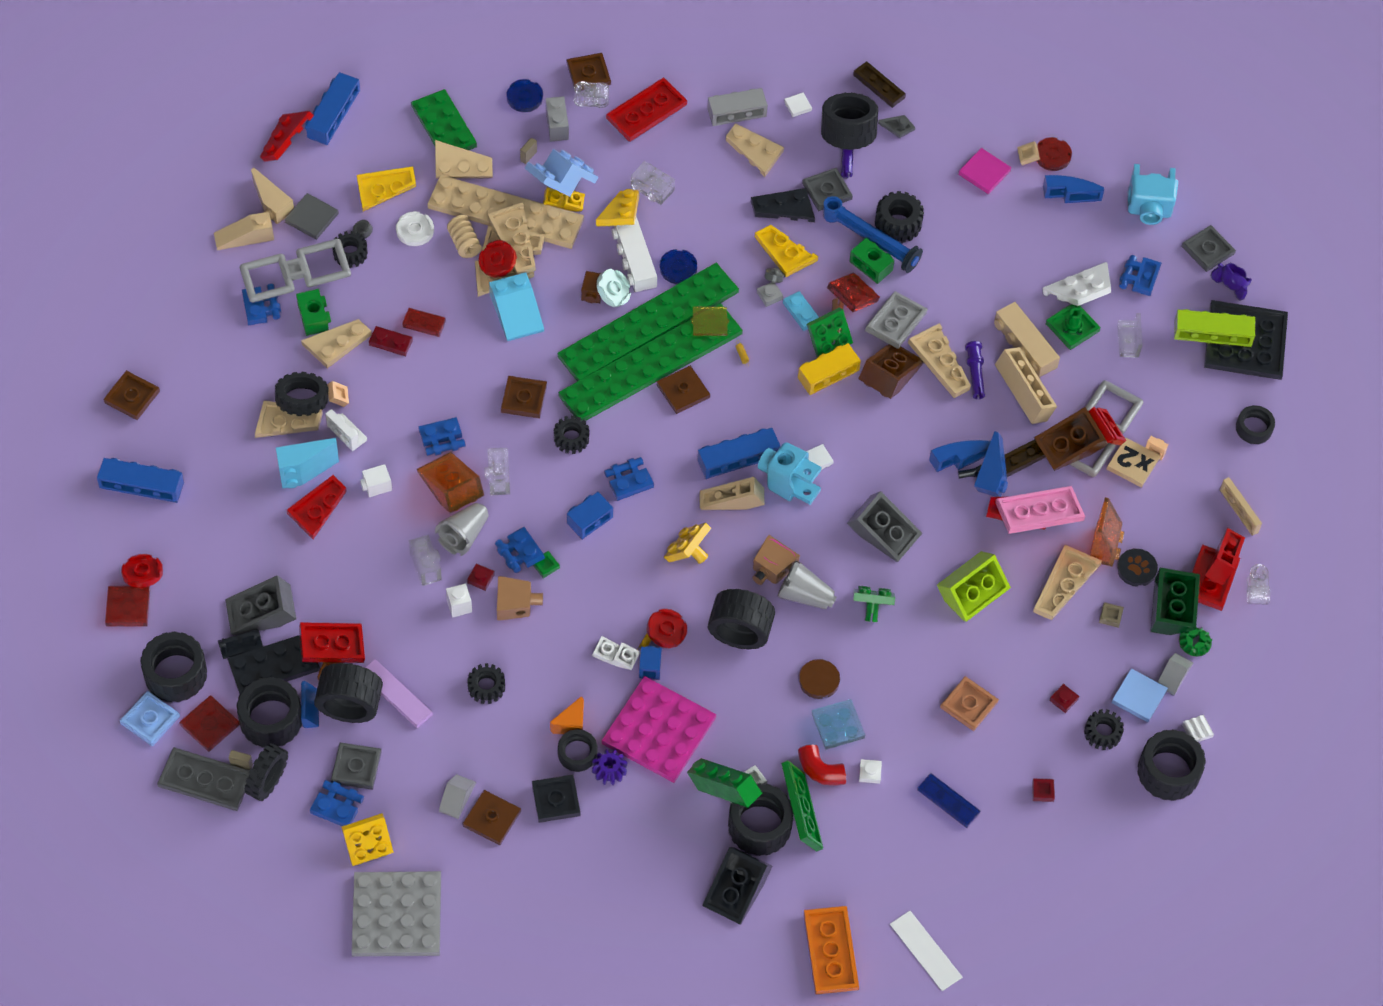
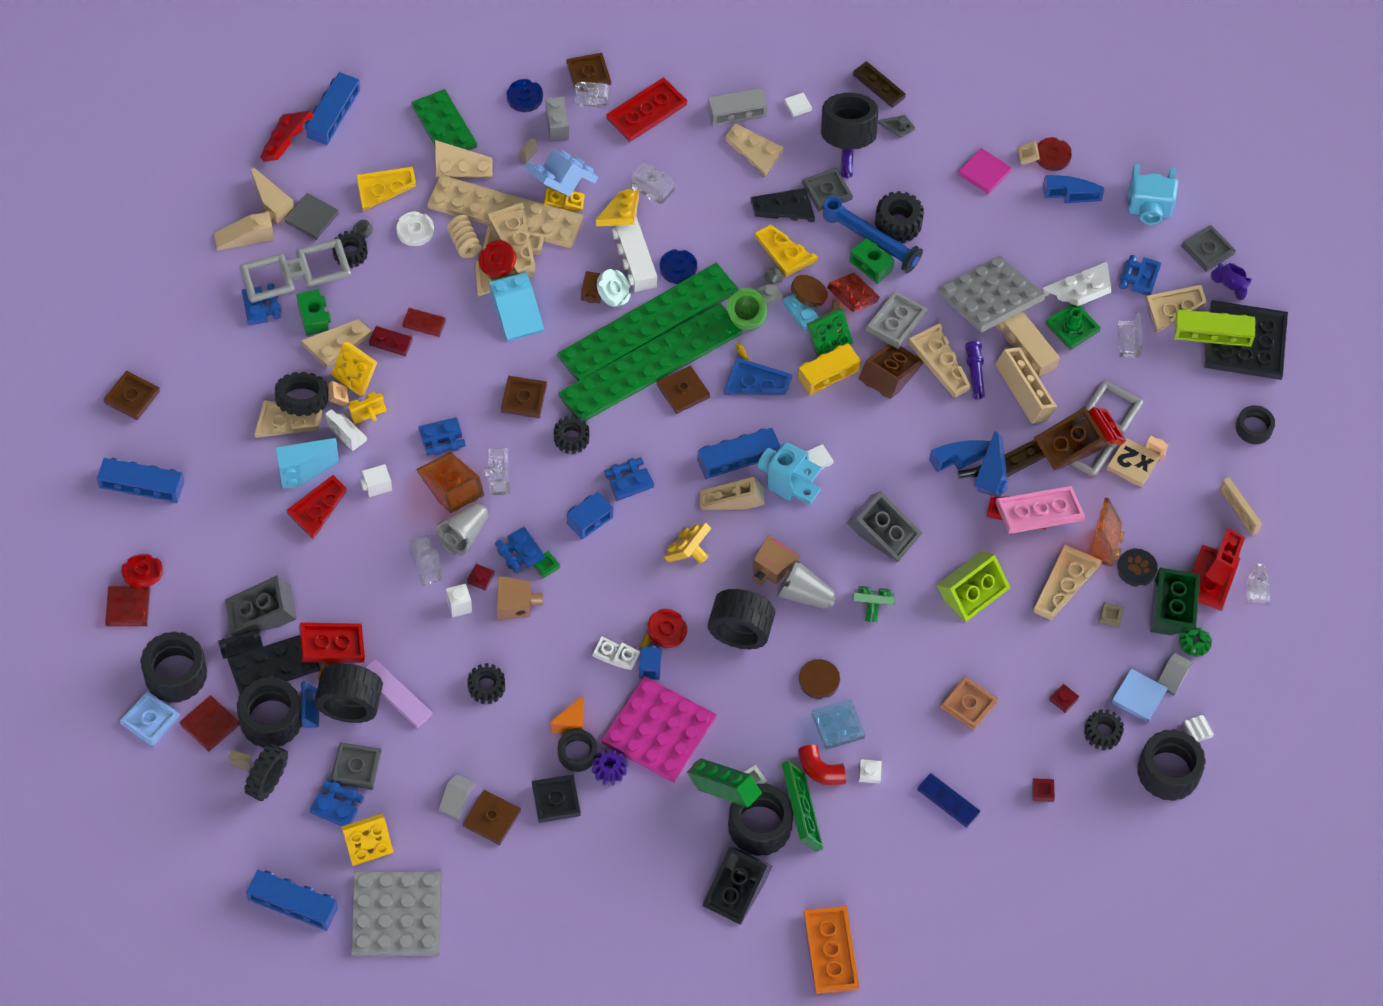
(204, 779): dark grey tile -> none
(292, 899): none -> blue brick
(356, 364): none -> yellow plate
(368, 408): none -> yellow hips
(709, 321): clear yellow piece -> none
(747, 309): none -> bright green tile
(756, 379): none -> blue wing
(809, 290): none -> reddish brown tile
(926, 950): white sticker -> none
(990, 294): none -> light grey plate
(1165, 305): none -> tan wing

